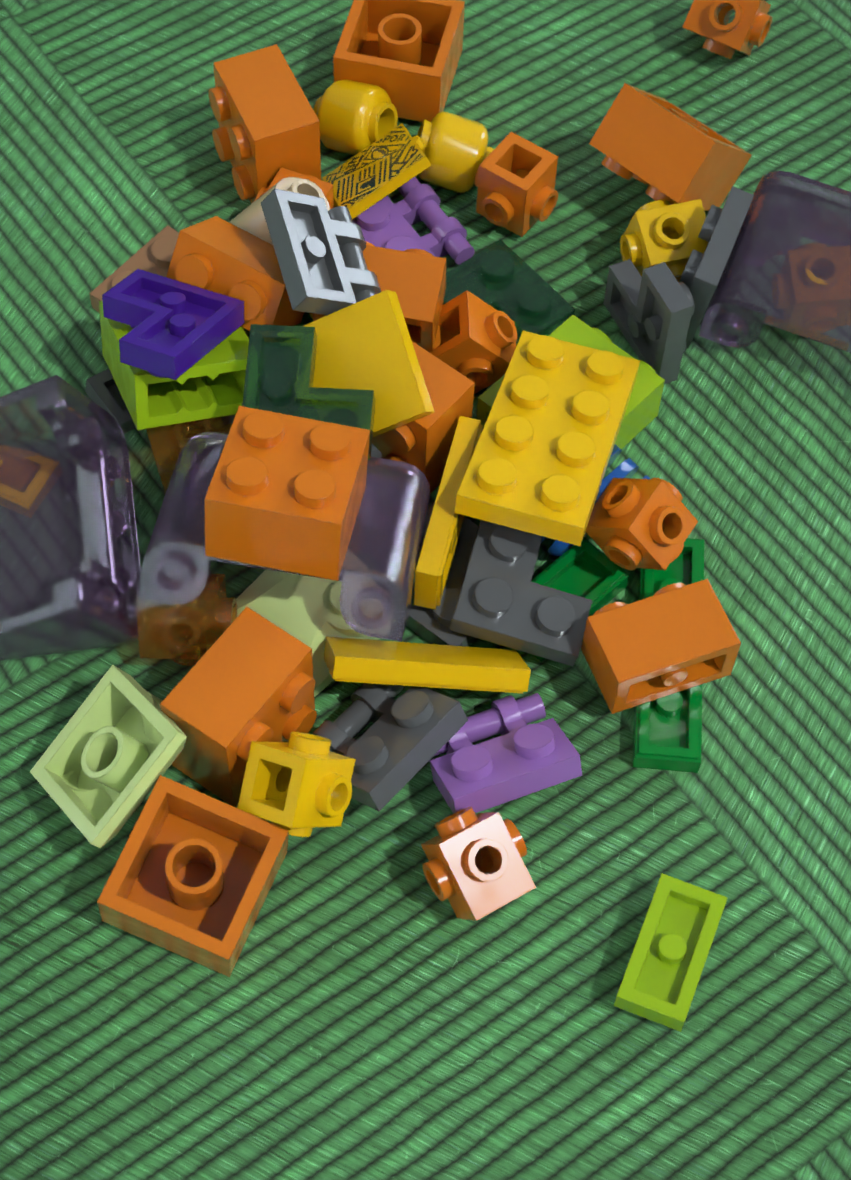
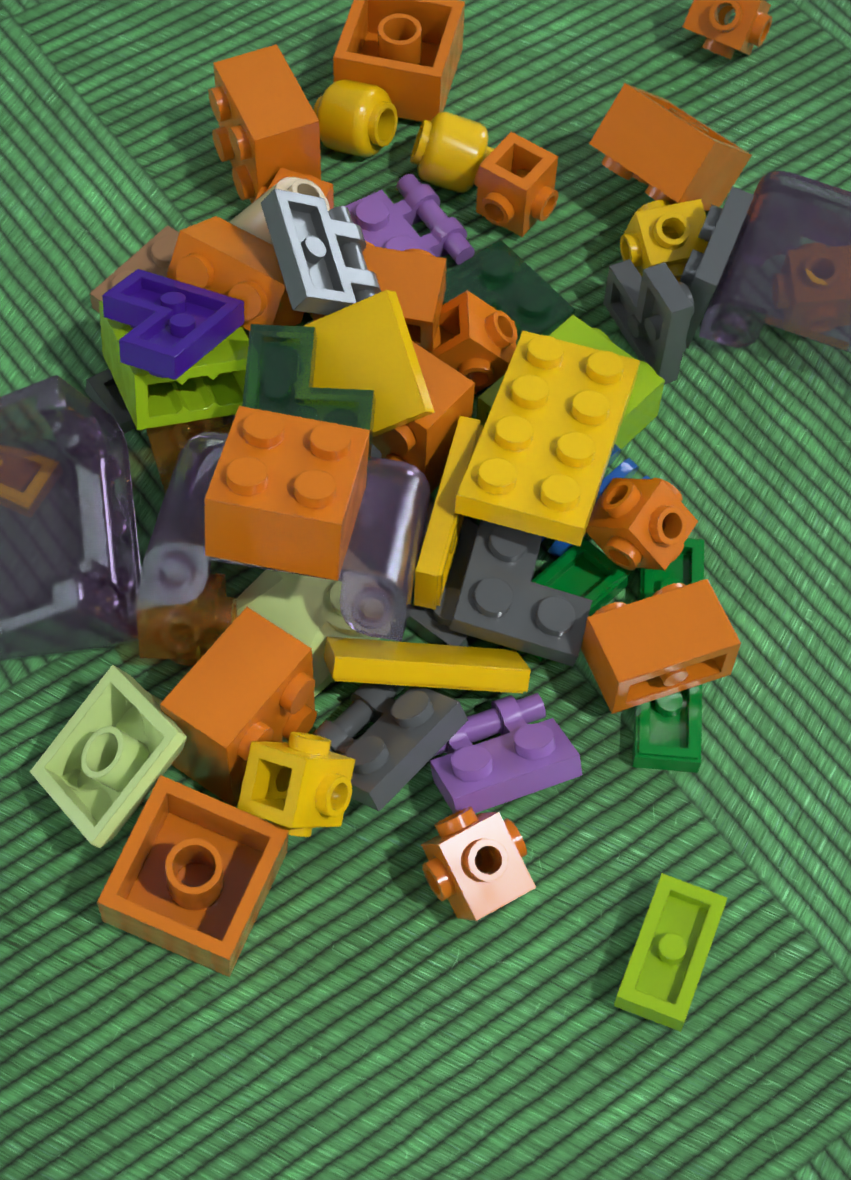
(377, 170): yellow piece -> none

